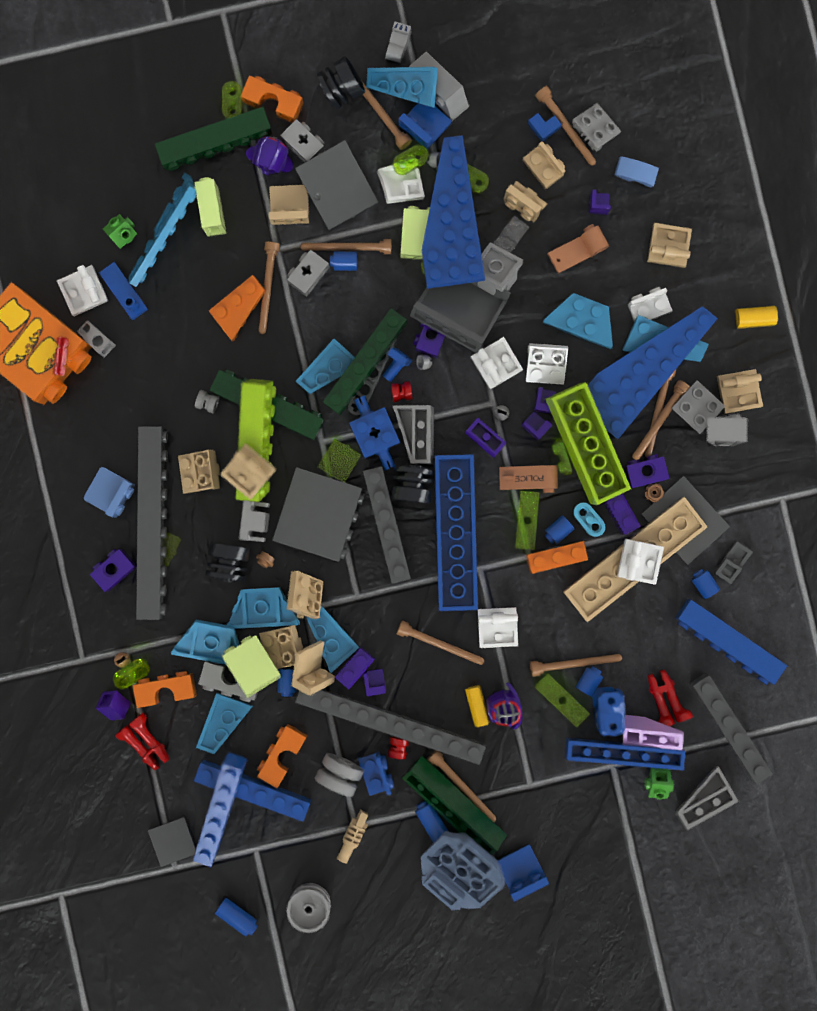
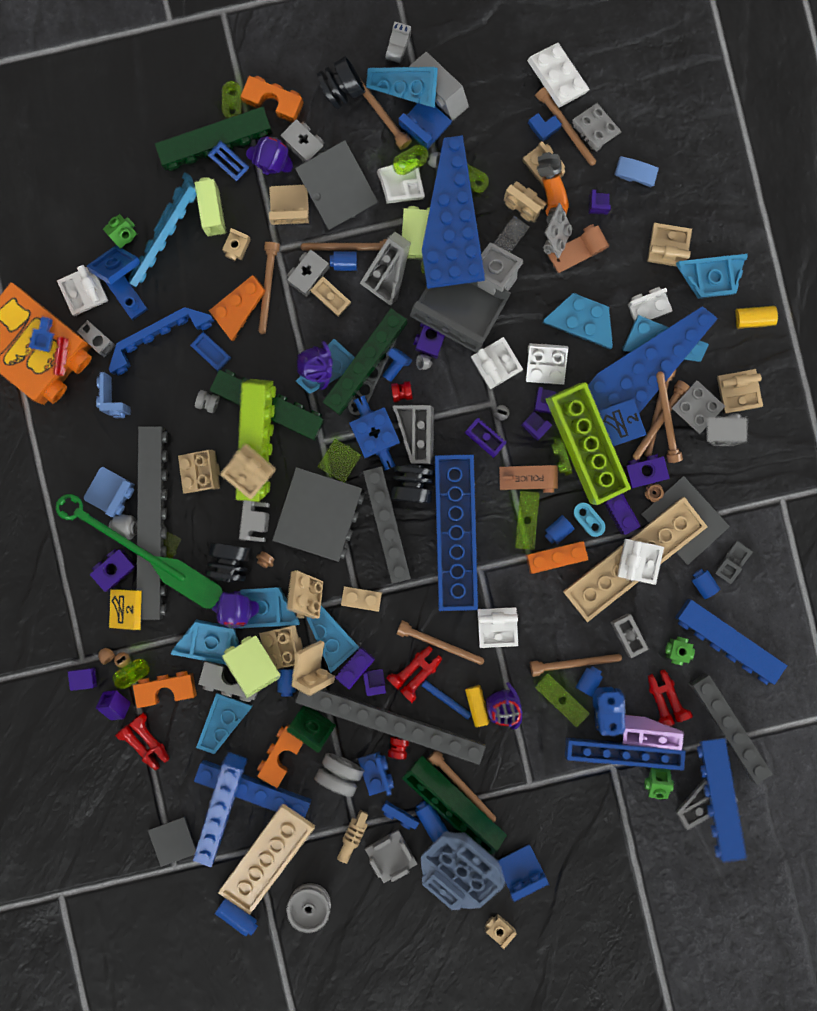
(42, 338): none -> blue plate
(82, 679): none -> dark purple panel
(104, 400): none -> medium blue bracket
(106, 655): none -> medium nougat hinge
(113, 264): none -> blue tile
(119, 360): none -> blue slope
(124, 525): none -> light grey head
(125, 609): none -> yellow tile
(171, 571): none -> green piece
(210, 351): none -> blue tile
(217, 149): none -> blue tile
(235, 609): none -> dark purple piece
(243, 242): none -> tan brick
(266, 859): none -> tan plate
(311, 728): none -> dark green plate
(316, 365): none -> dark purple piece
(330, 296): none -> tan plate
(361, 598): none -> tan plate
(387, 269): none -> light grey wedge
(391, 857): none -> light grey panel
(392, 811): none -> blue plate
(400, 678): none -> red piece
(446, 699): none -> blue bar
(496, 923): none -> tan brick
(549, 168): none -> piece
(557, 232): none -> light grey hinge
(558, 74): none -> white plate
(622, 422): none -> blue tile
(629, 635): none -> light grey brick
(673, 647): none -> bright green brick
(674, 454): none -> medium nougat piece
(713, 275): none -> dark azure wing
(722, 800): none -> blue brick

